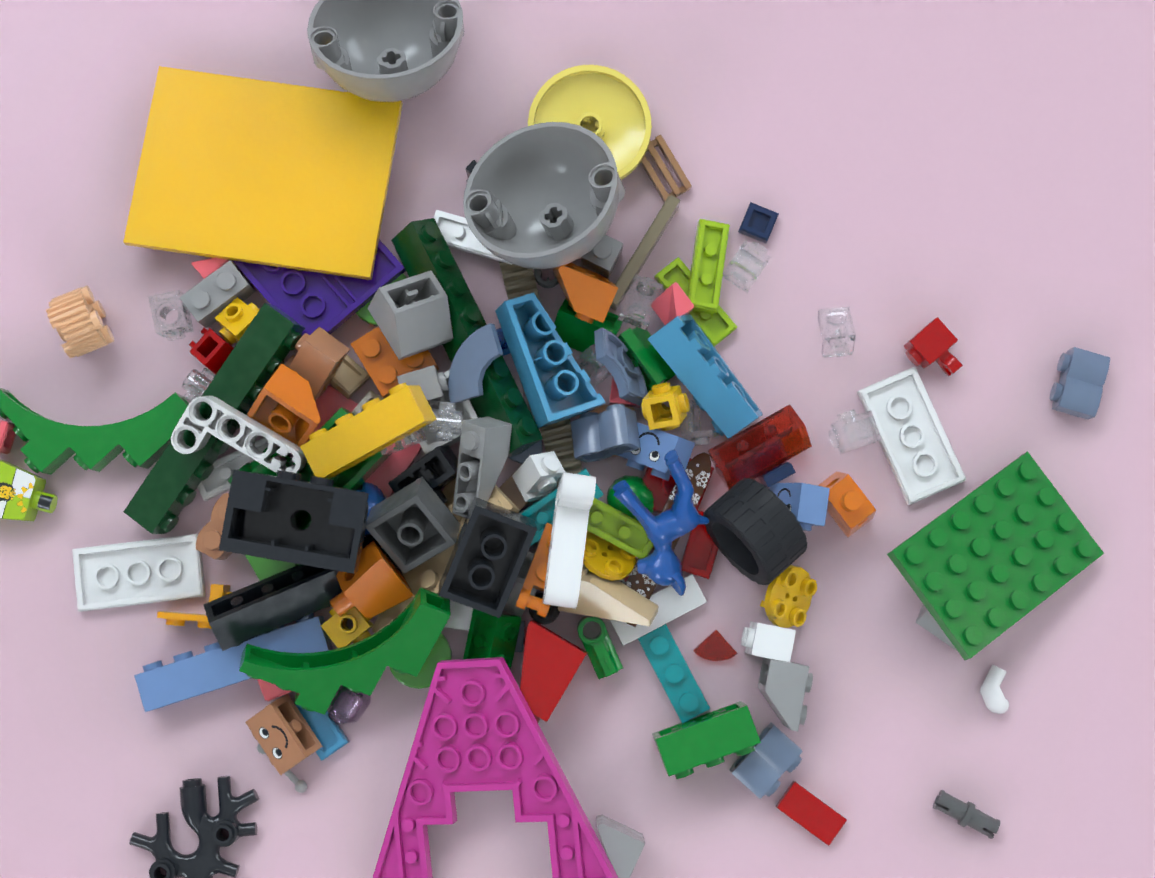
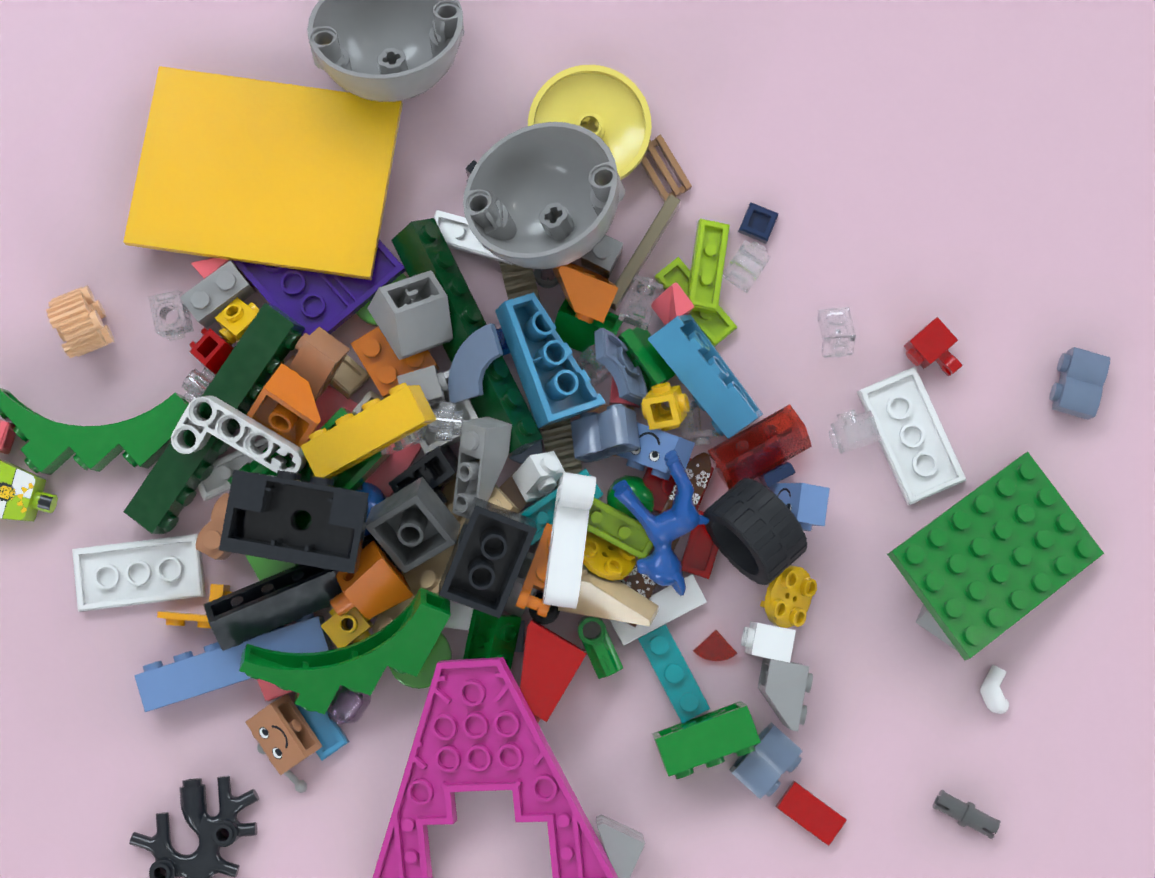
(847, 503): orange torso -> none

